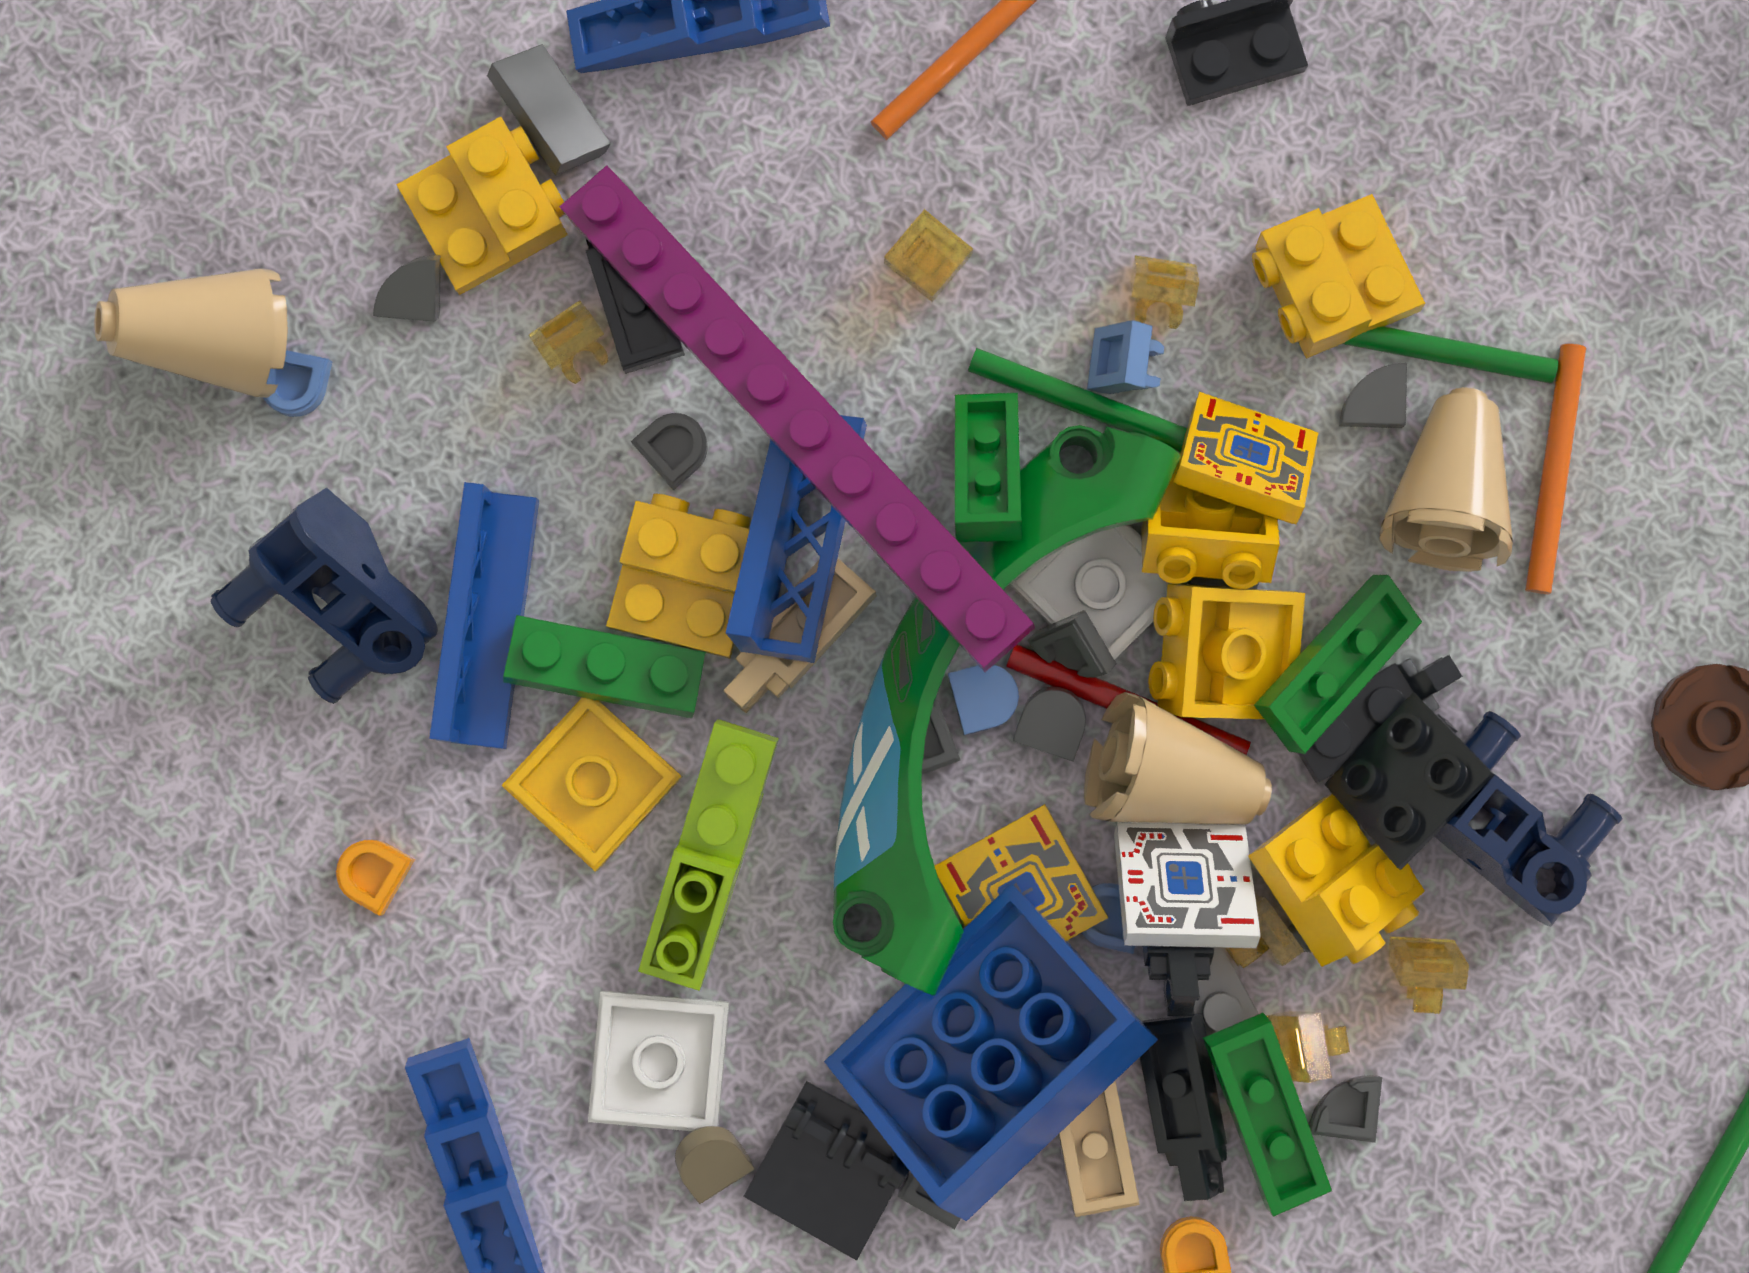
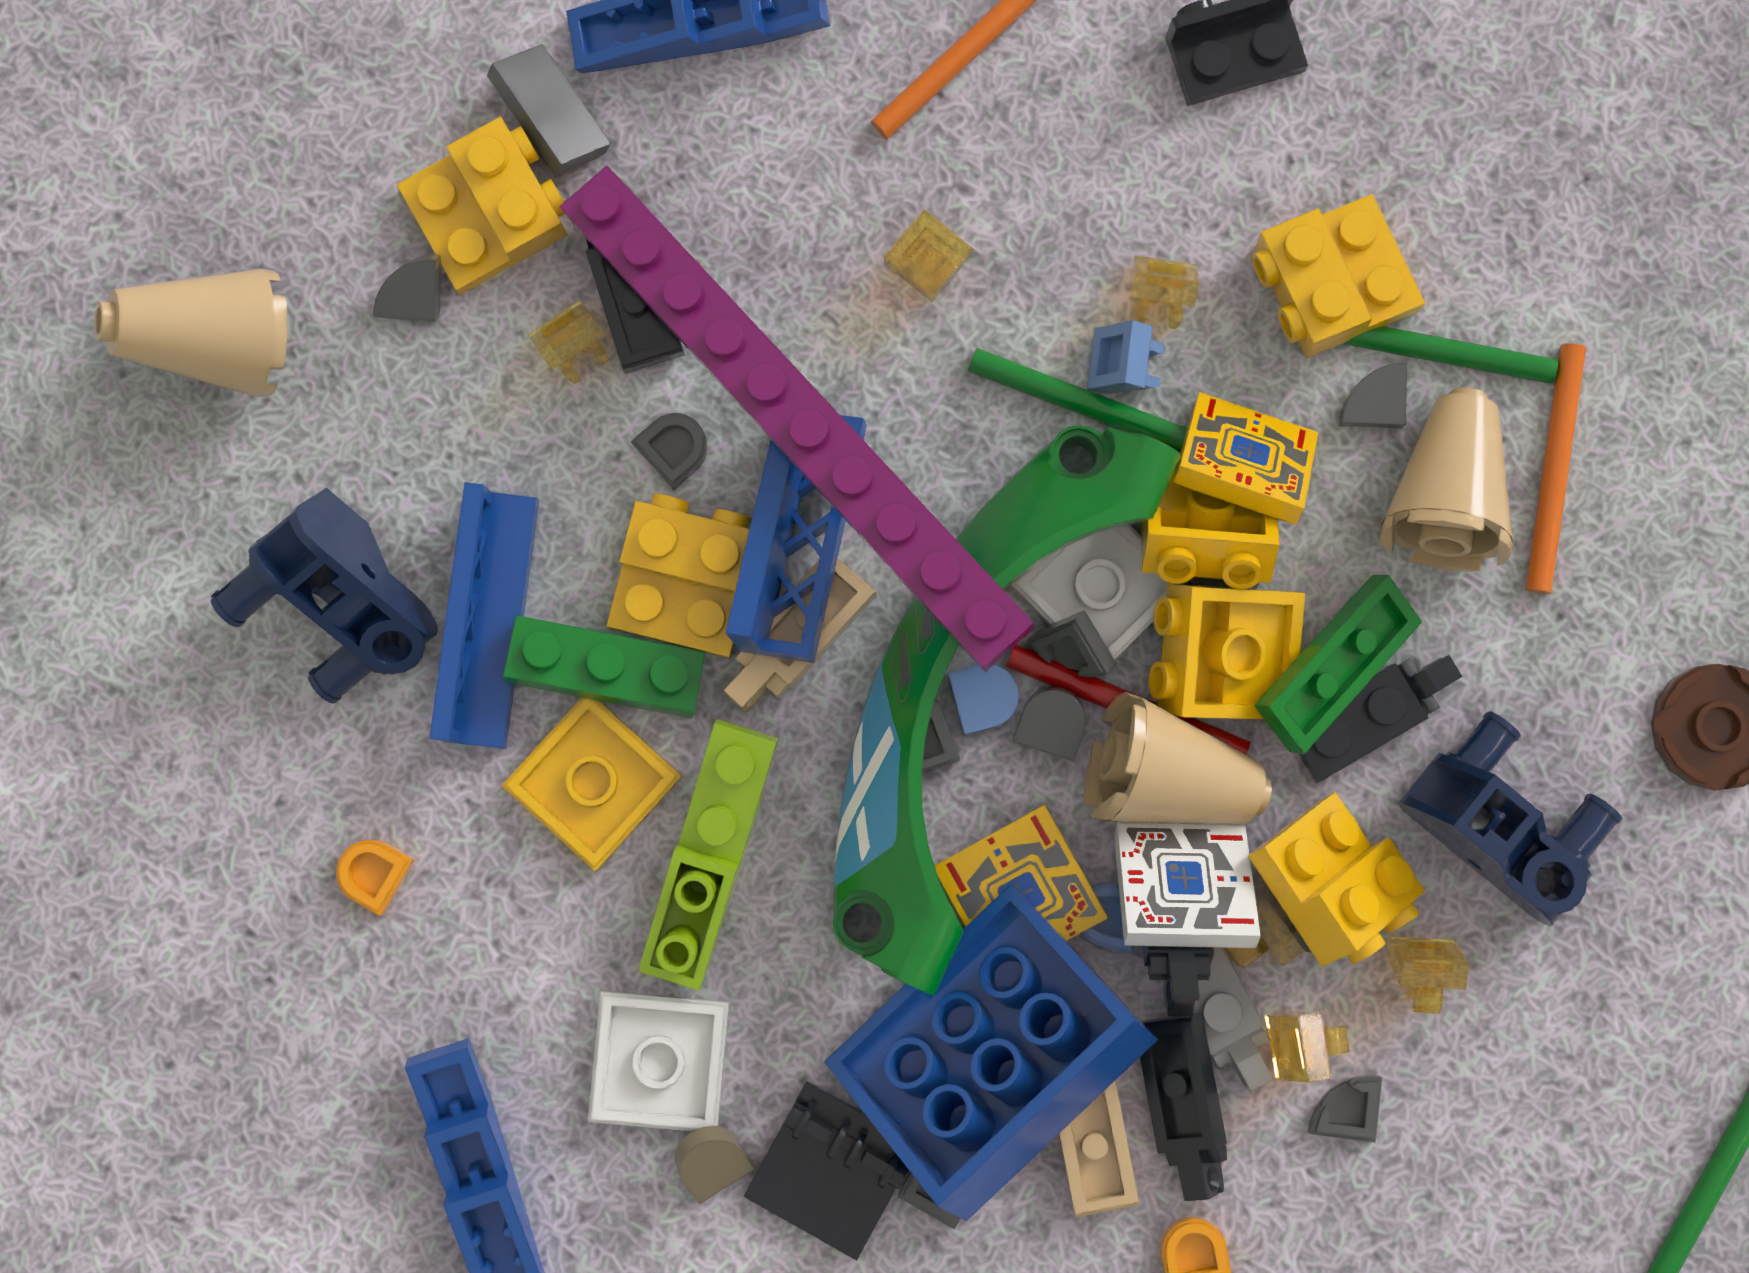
(300, 384): medium blue tile -> none
(987, 468): green plate -> none
(1267, 1114): green plate -> none
(1409, 780): black hinge -> none

